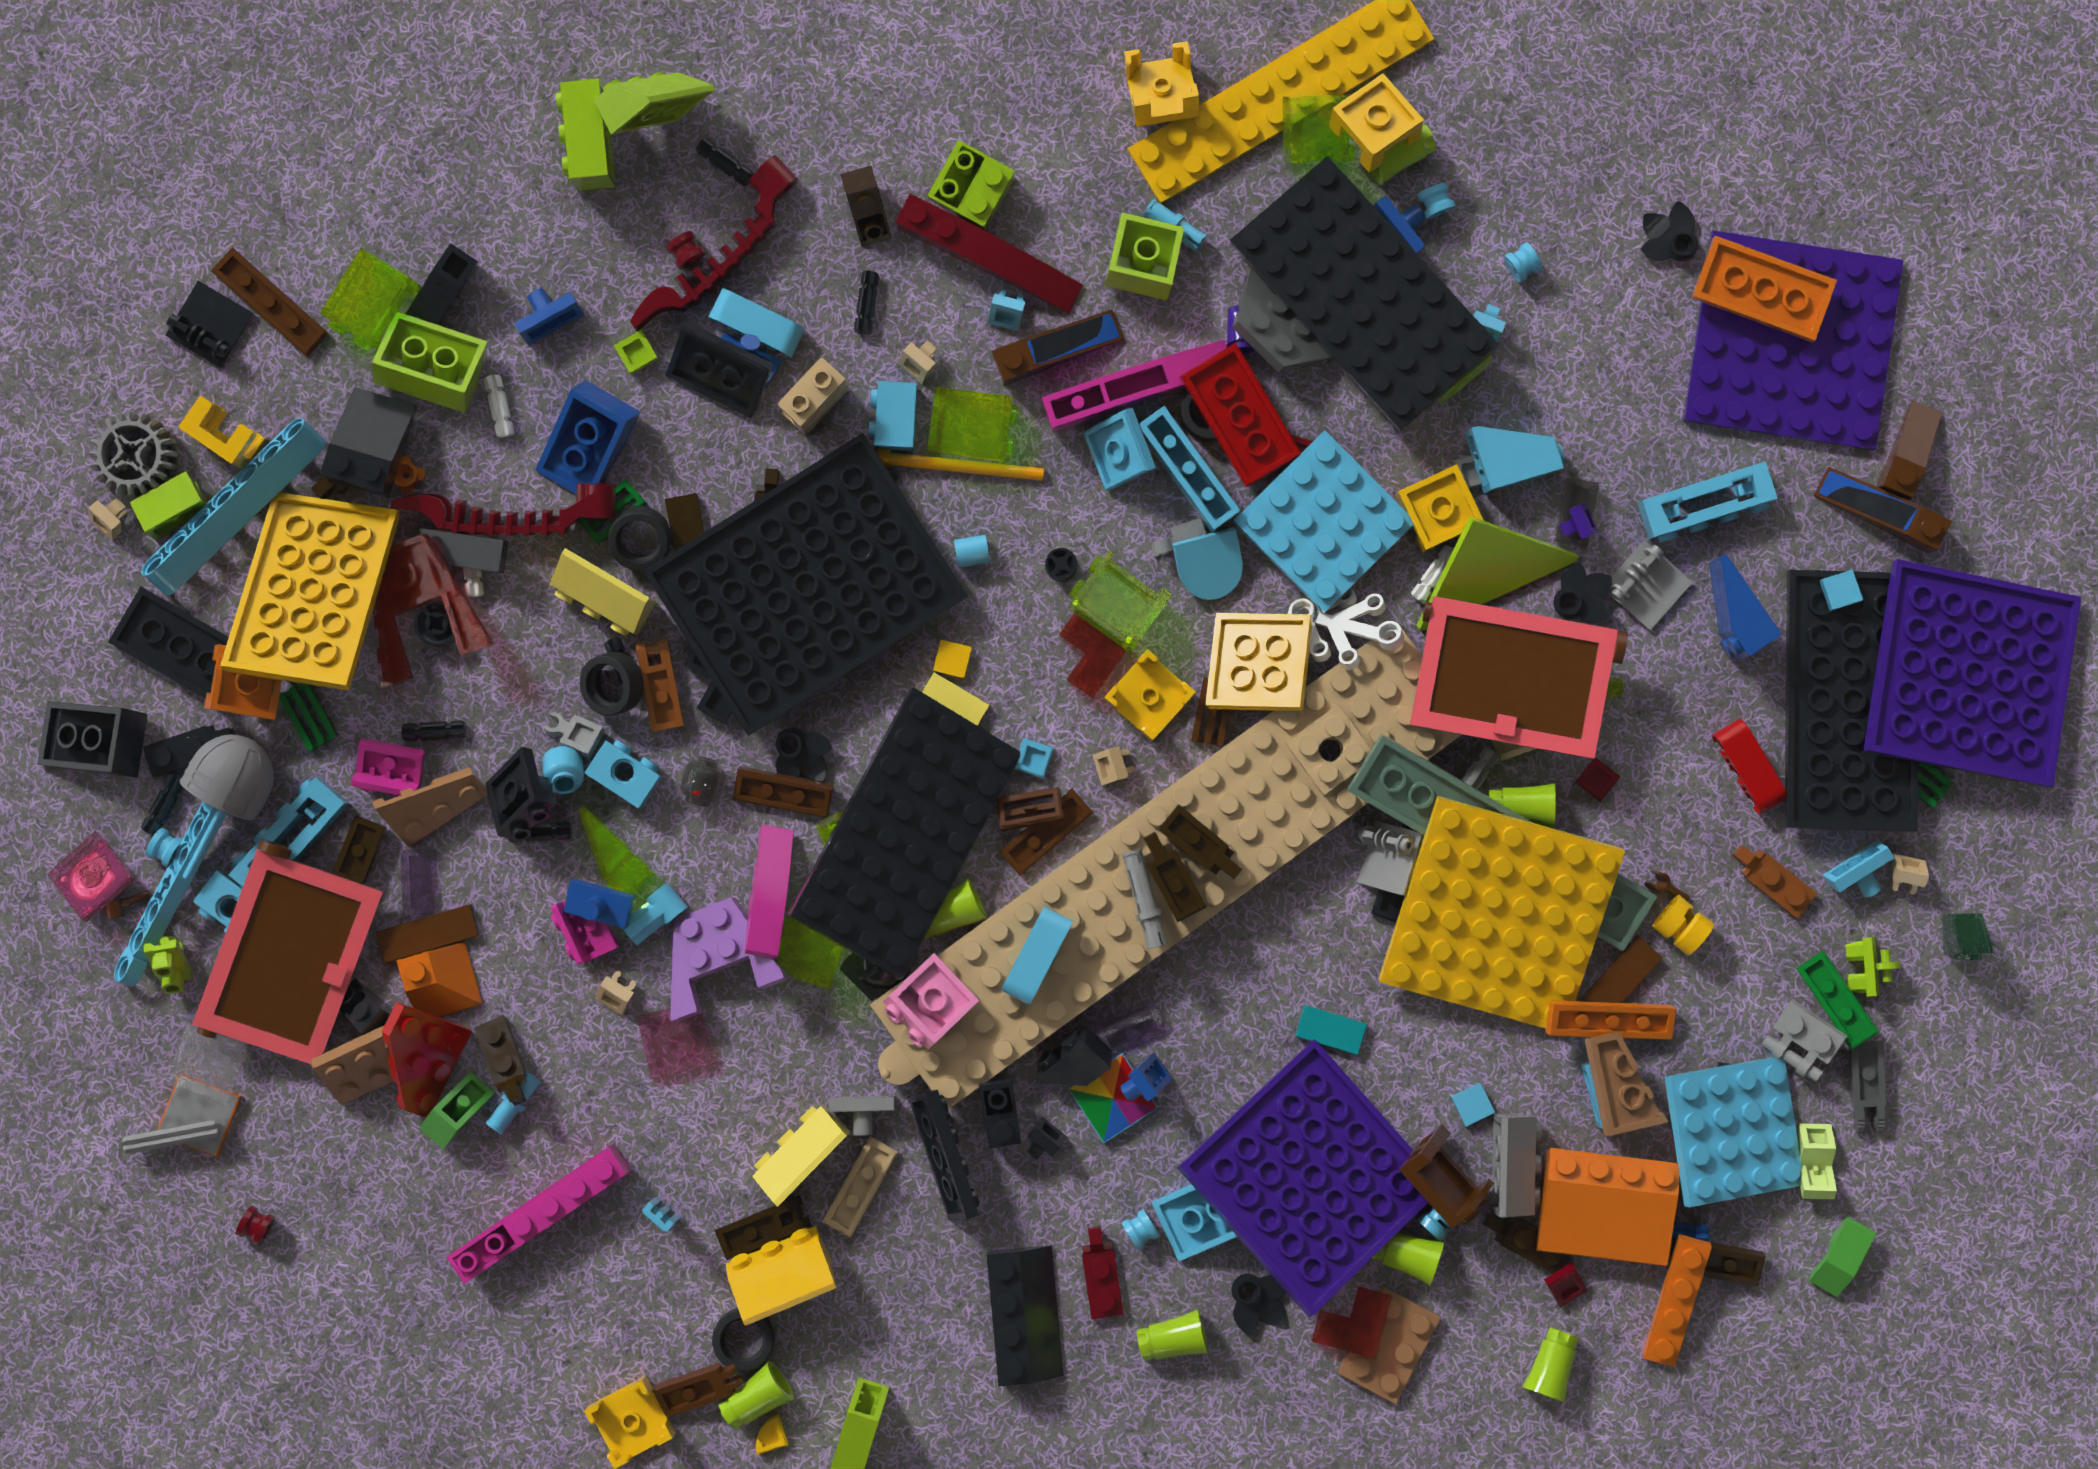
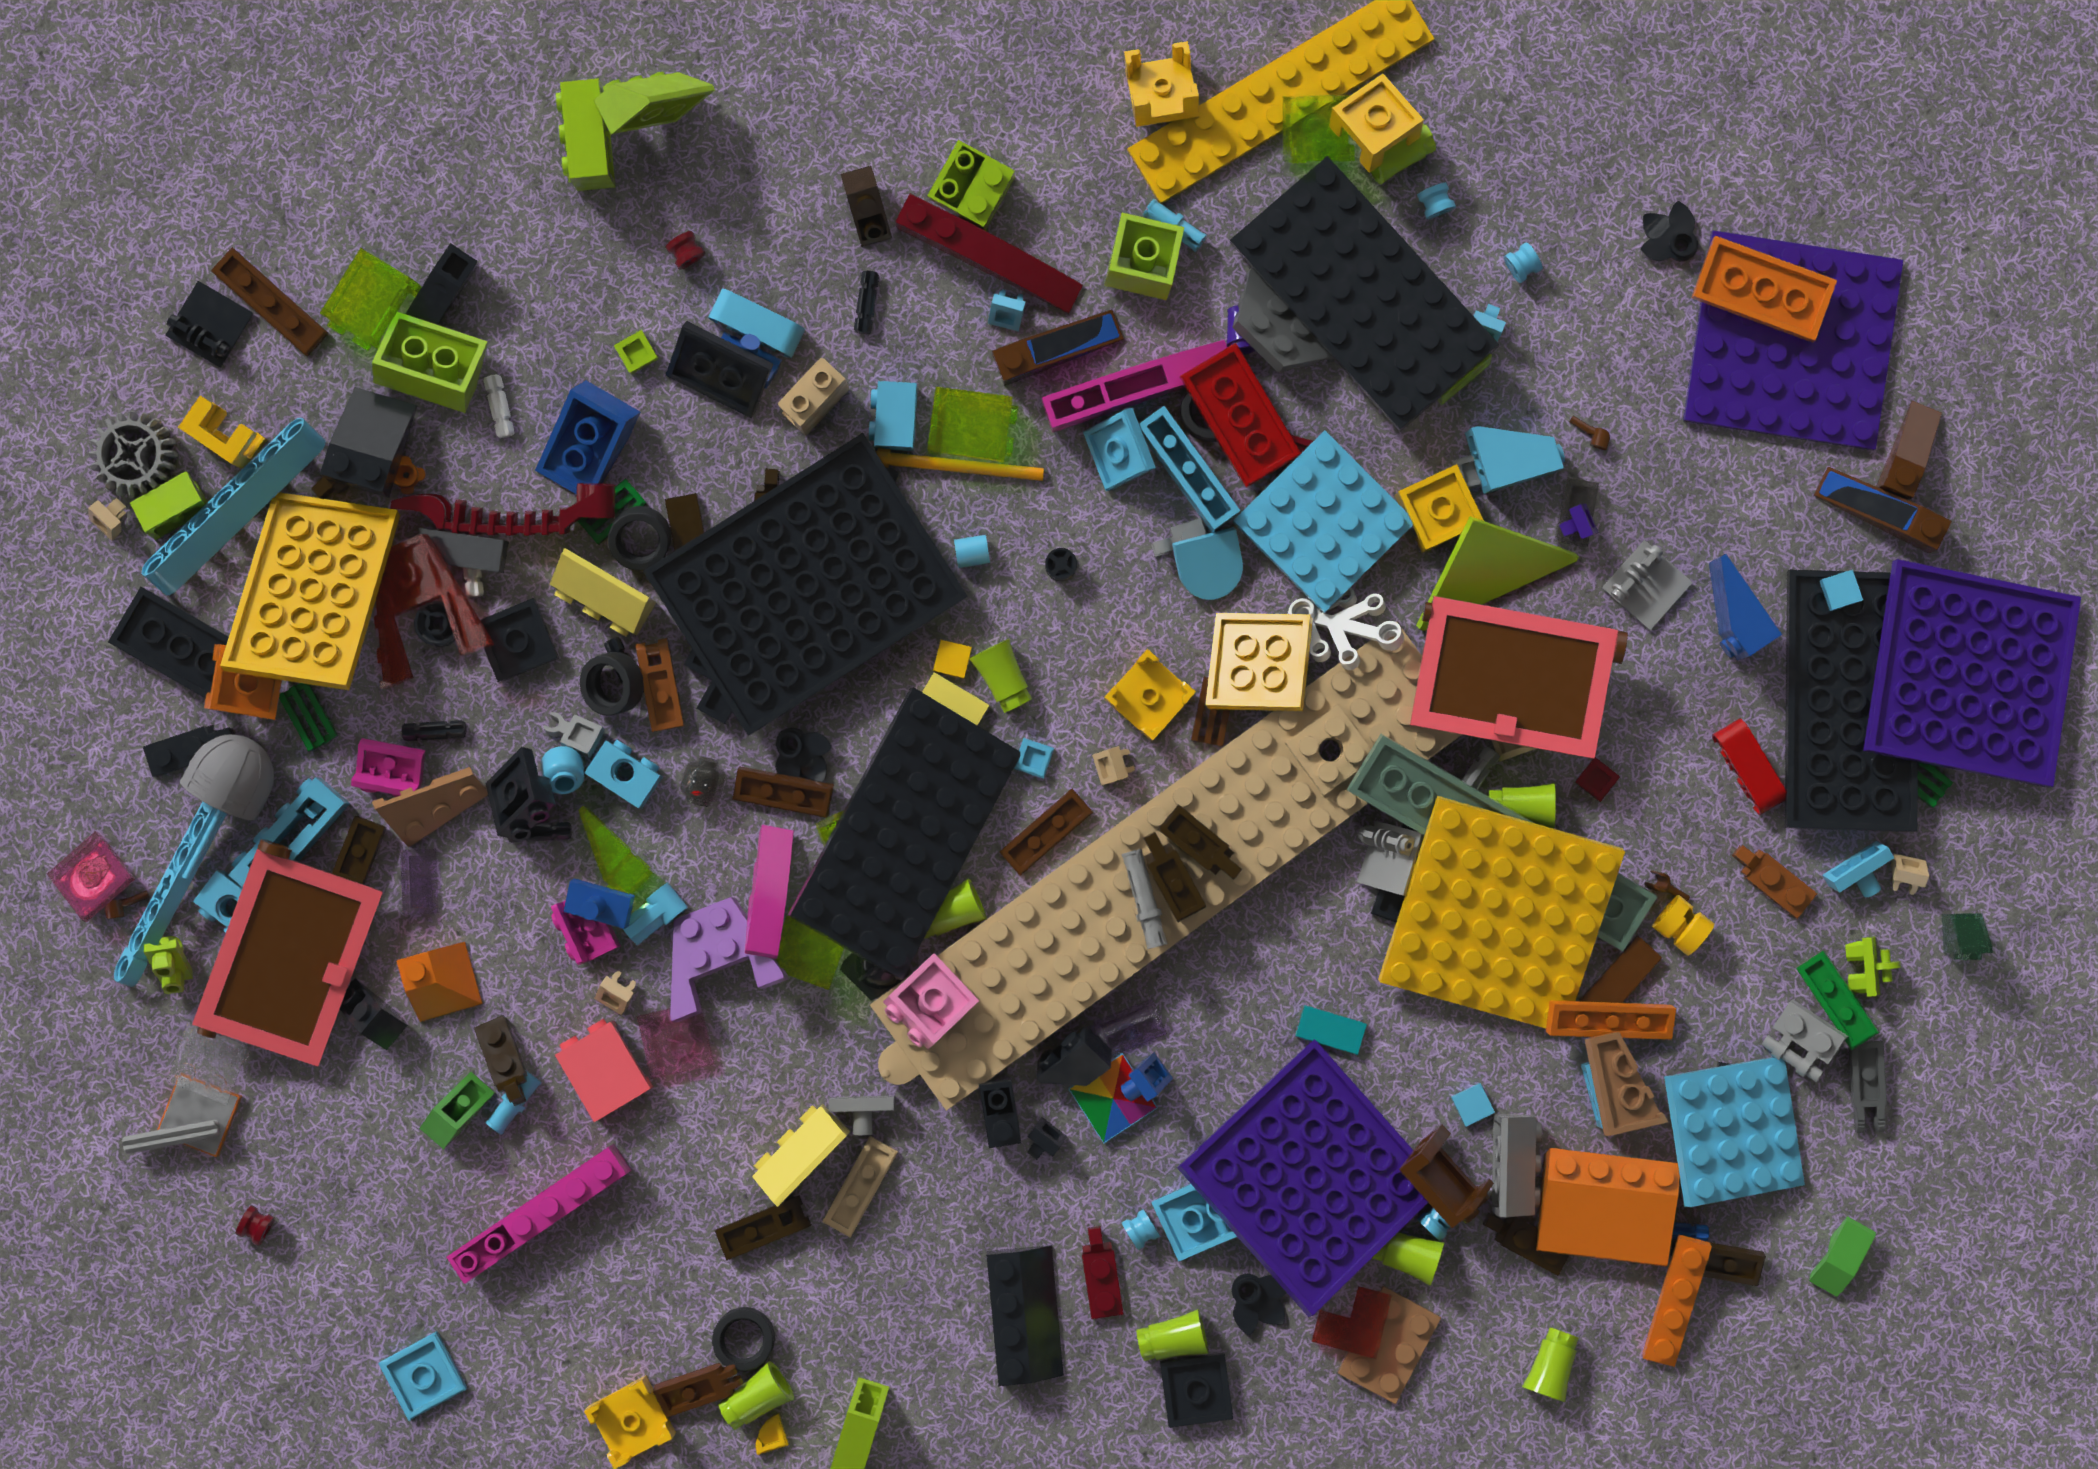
(92, 738): black slope -> none
(162, 805): black axle -> none
(163, 846): medium azure wheel -> none
(355, 1067): medium nougat plate -> none
(421, 1055): red plate -> none
(422, 1375): none -> medium azure tile
(427, 933): reddish brown tile -> none
(518, 640): none -> black plate
(547, 315): blue tile -> none
(602, 1069): none -> coral panel
(660, 1213): medium azure tile -> none
(724, 161): black axle -> none
(772, 182): dark red piece -> none
(780, 1275): yellow slope -> none
(918, 361): tan tile -> none
(941, 1149): black plate -> none
(1002, 675): none -> lime plant
(1036, 820): reddish brown tile -> none
(1036, 955): medium azure beam -> none
(1099, 657): clear red plate -> none
(1117, 602): clear neon green panel -> none
(1196, 1390): none -> black plate
(1404, 222): blue tile -> none
(1429, 580): white axle -> none
(1565, 1285): dark red tile -> none
(1588, 592): black plate -> none
(1600, 436): none -> reddish brown hand
(1615, 687): clear neon green rock -> none
(1758, 486): medium azure brick -> none
(1817, 1156): yellowish green slope -> none

